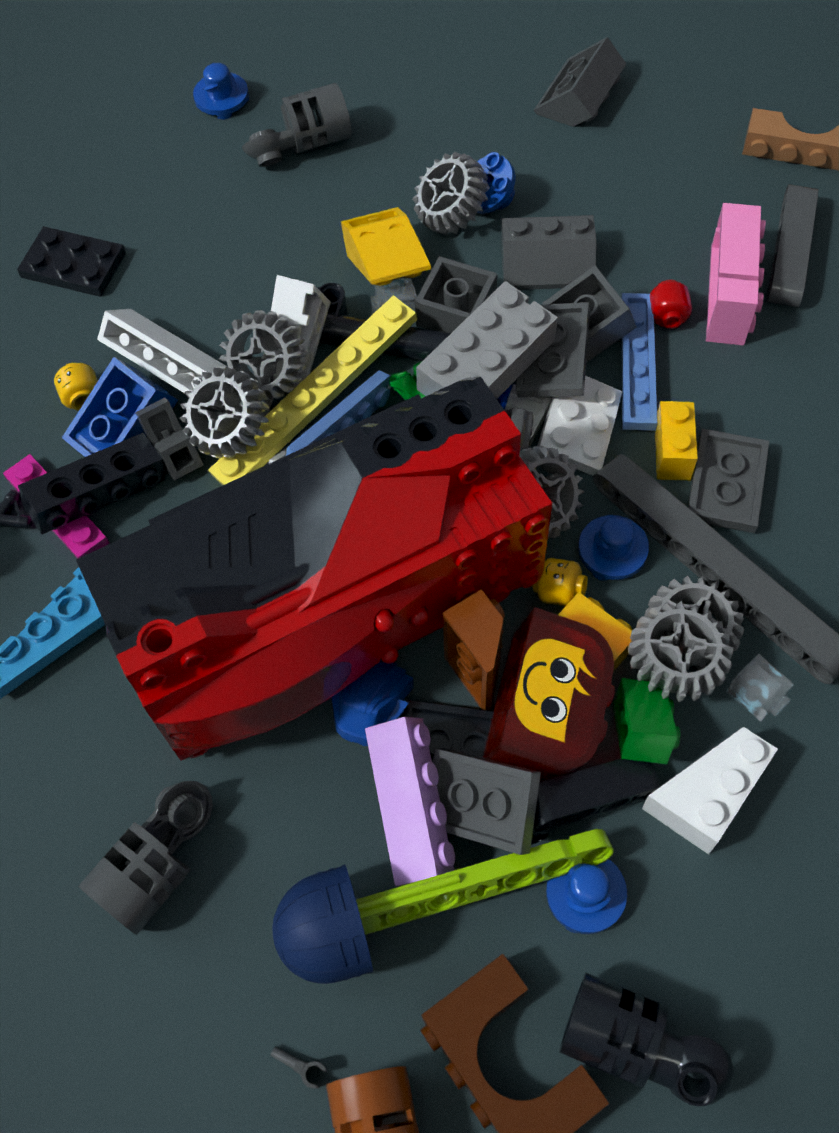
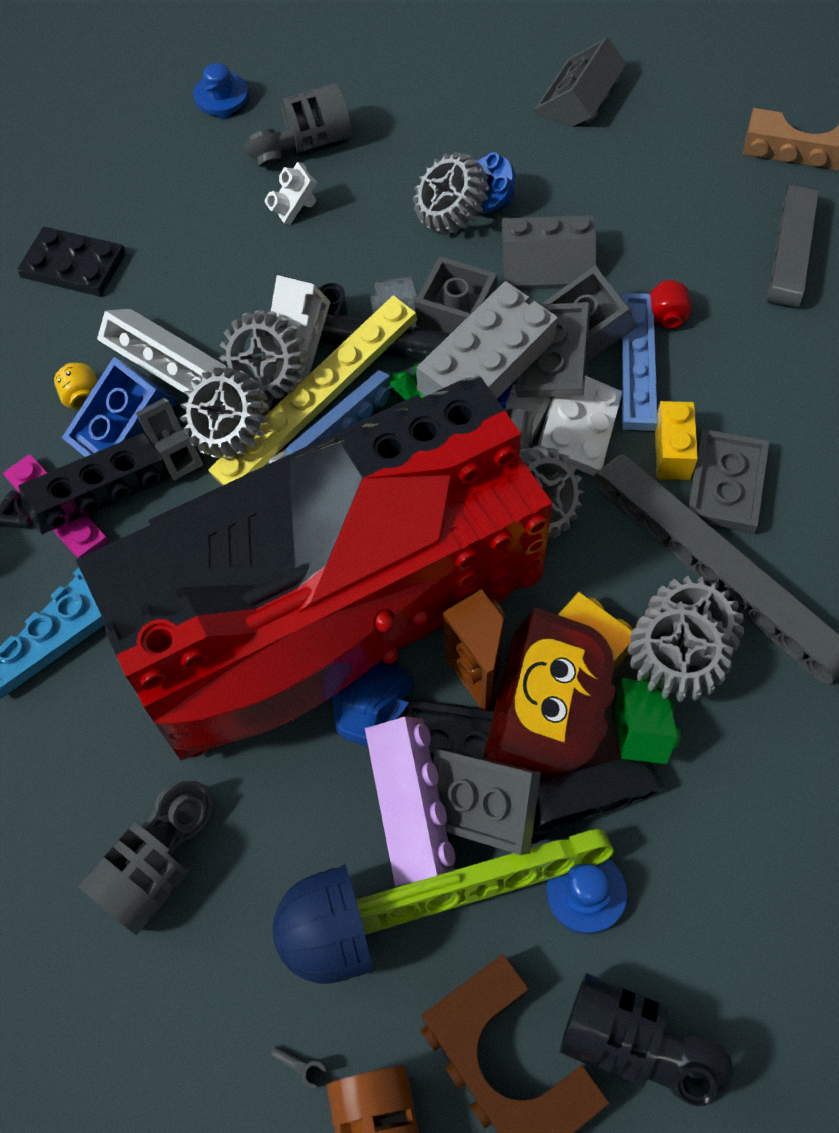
(295, 192): none -> white hips
(384, 246): yellow slope -> none
(560, 581): yellow head -> none
(613, 547): blue plate -> none
(711, 790): white wedge -> none
(735, 274): bright pink piece -> none
(761, 688): clear brick -> none

